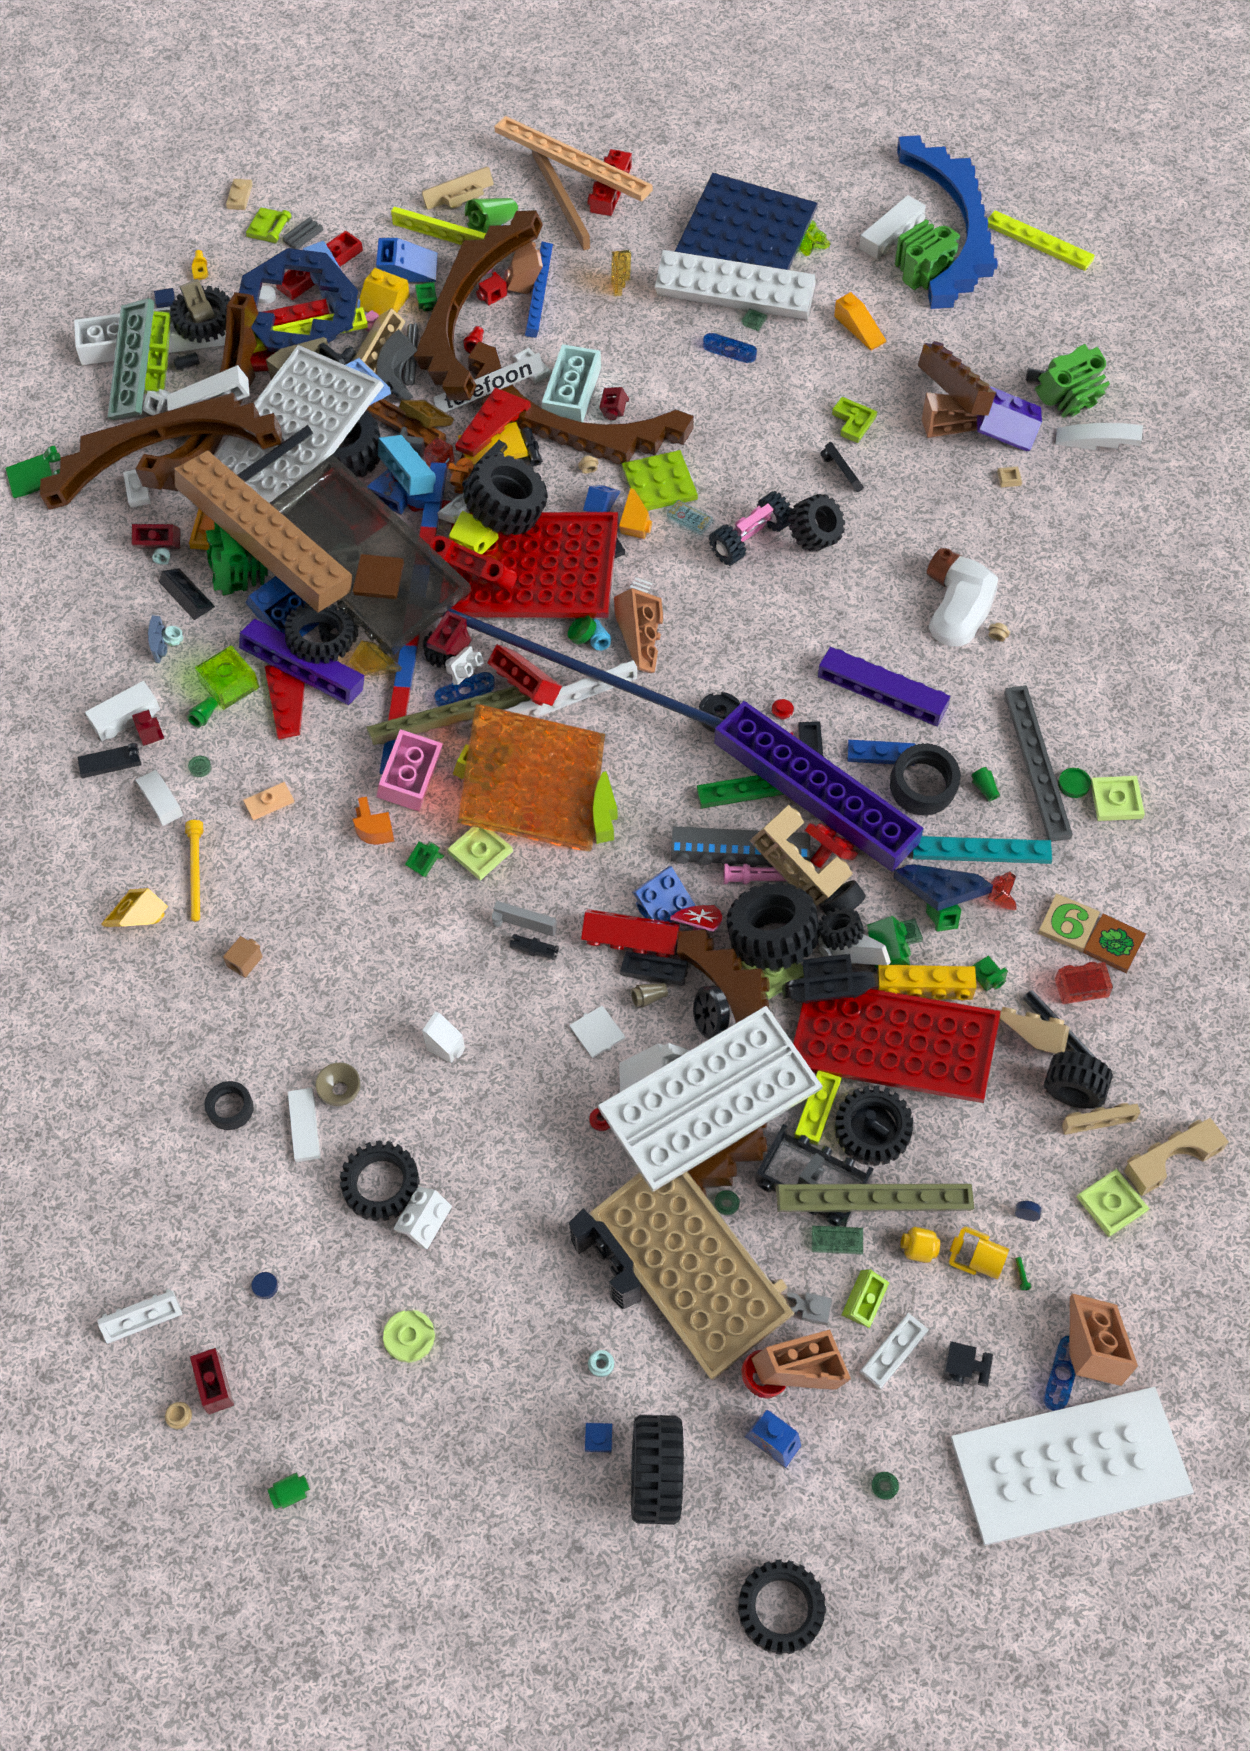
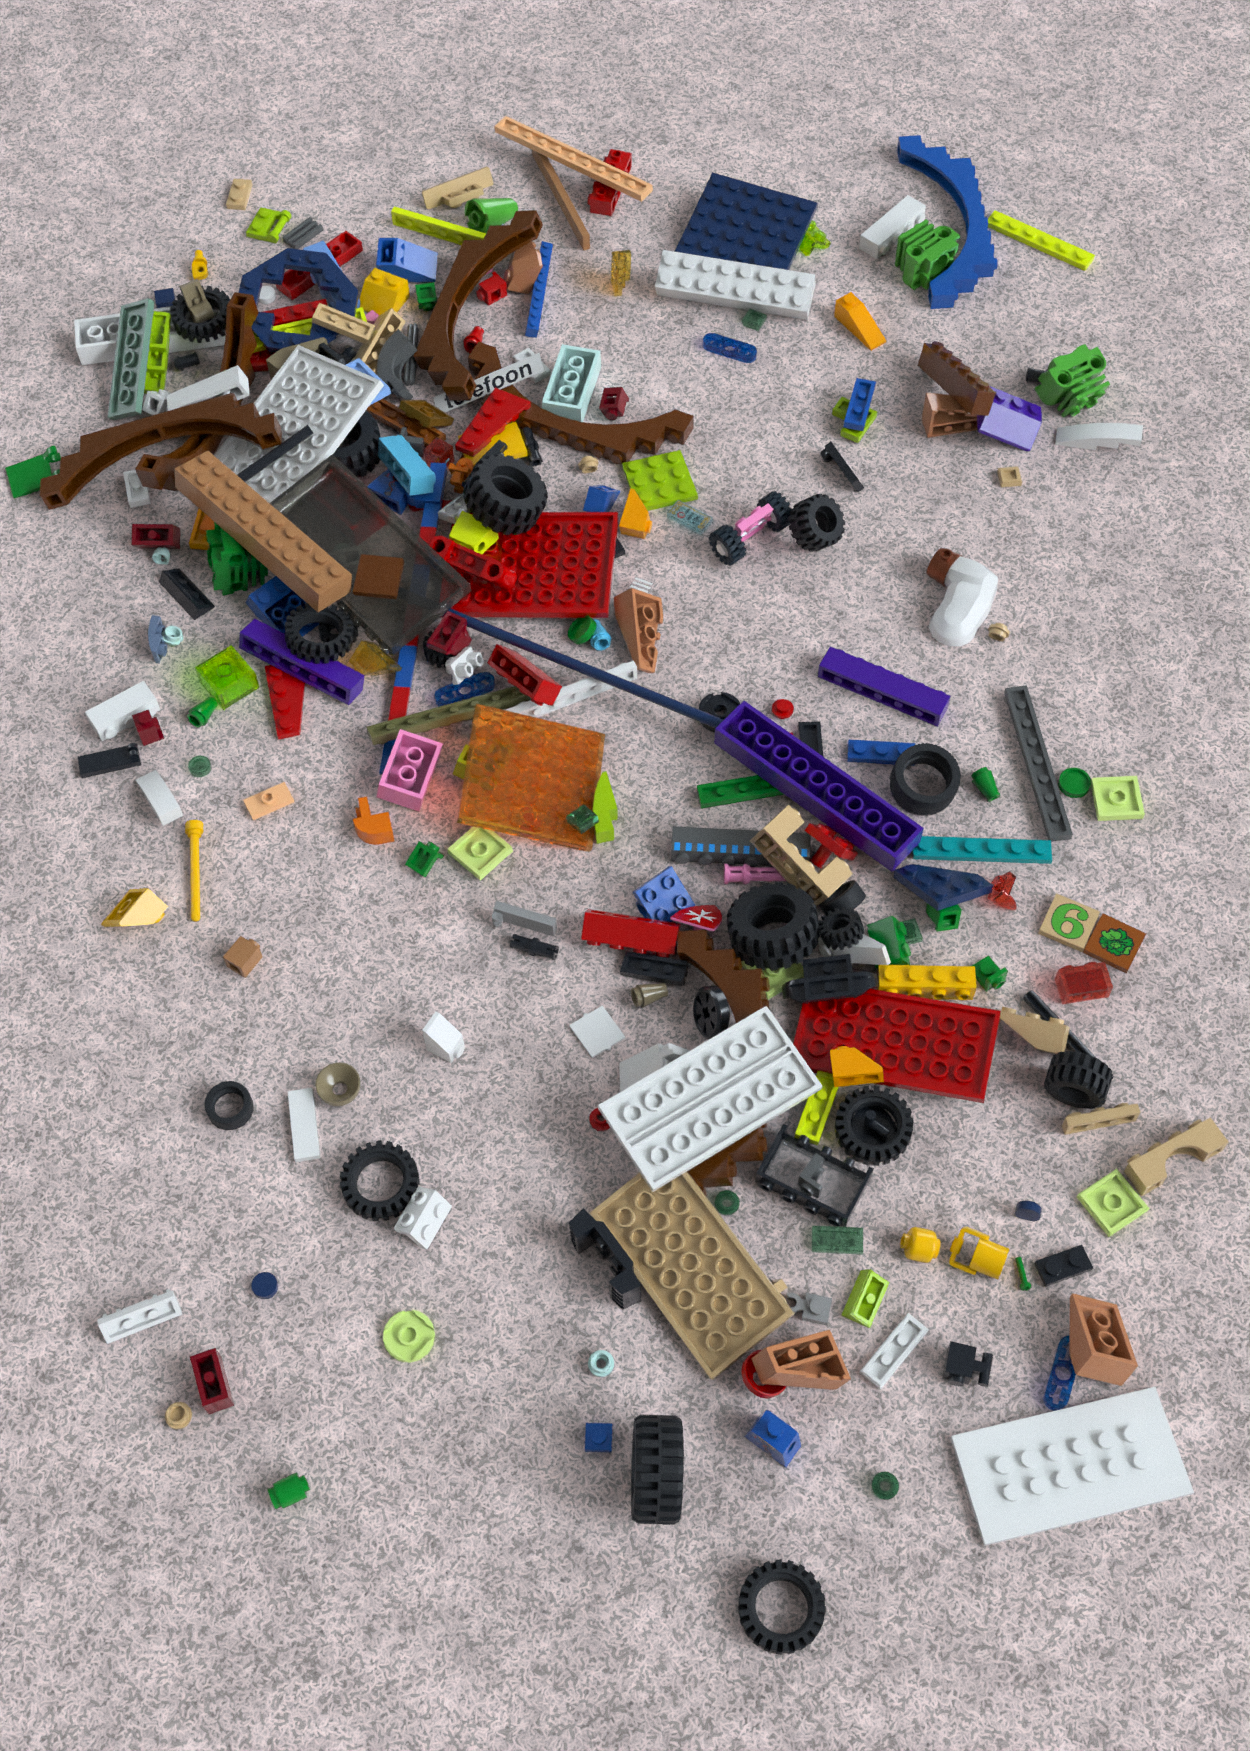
(343, 323): none -> tan plate
(582, 819): none -> clear green plate
(854, 1067): none -> light orange slope
(859, 404): none -> blue plate
(873, 1197): olive plate -> none
(1063, 1265): none -> black plate

